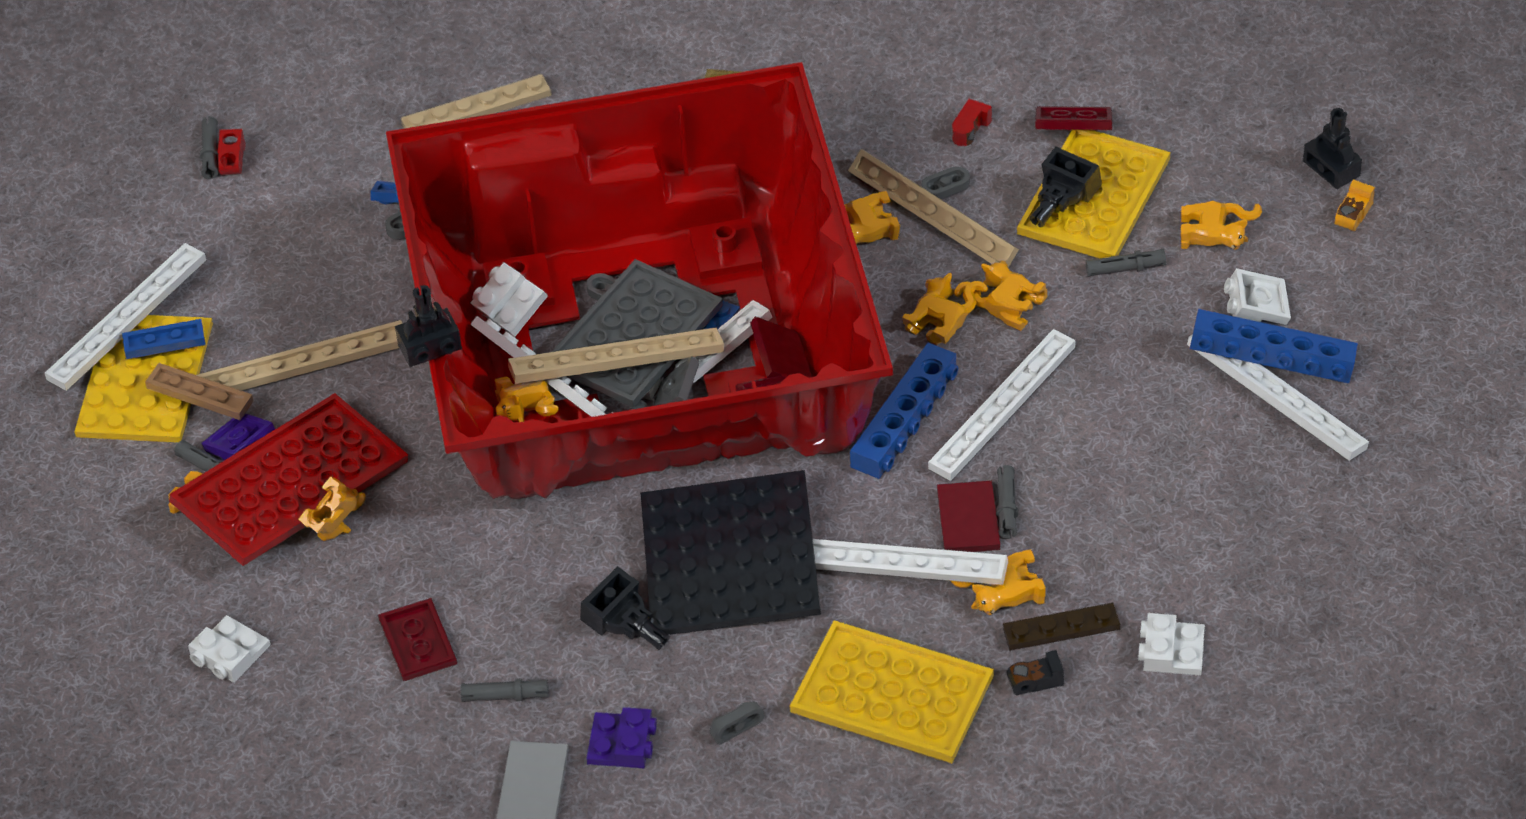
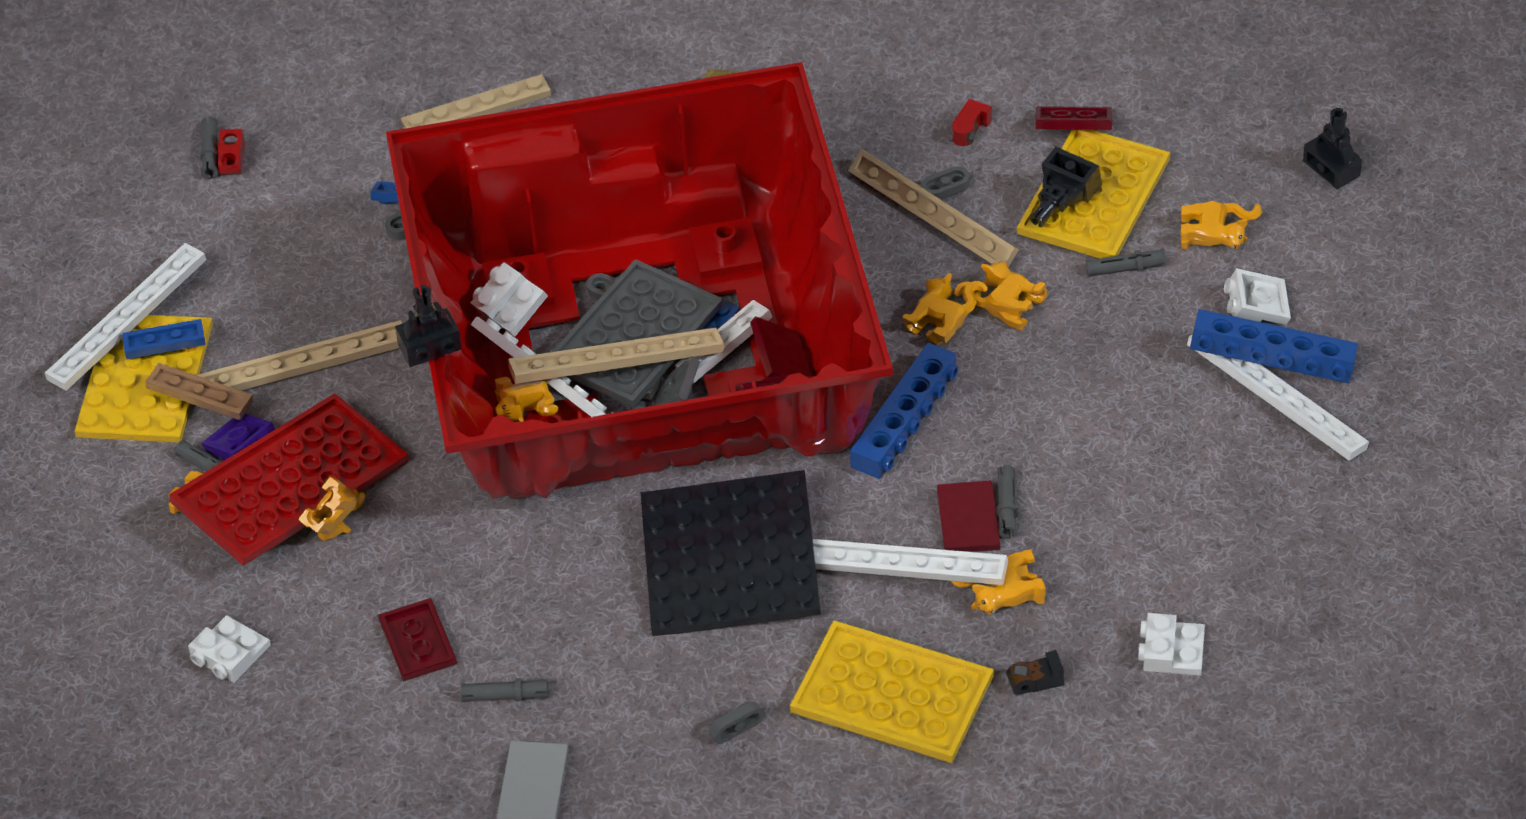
(620, 610): black brick -> none
(622, 738): dark purple plate -> none
(869, 219): light orange animal -> none
(1001, 405): white plate -> none
(1061, 626): dark brown plate -> none
(1355, 205): light orange leg -> none

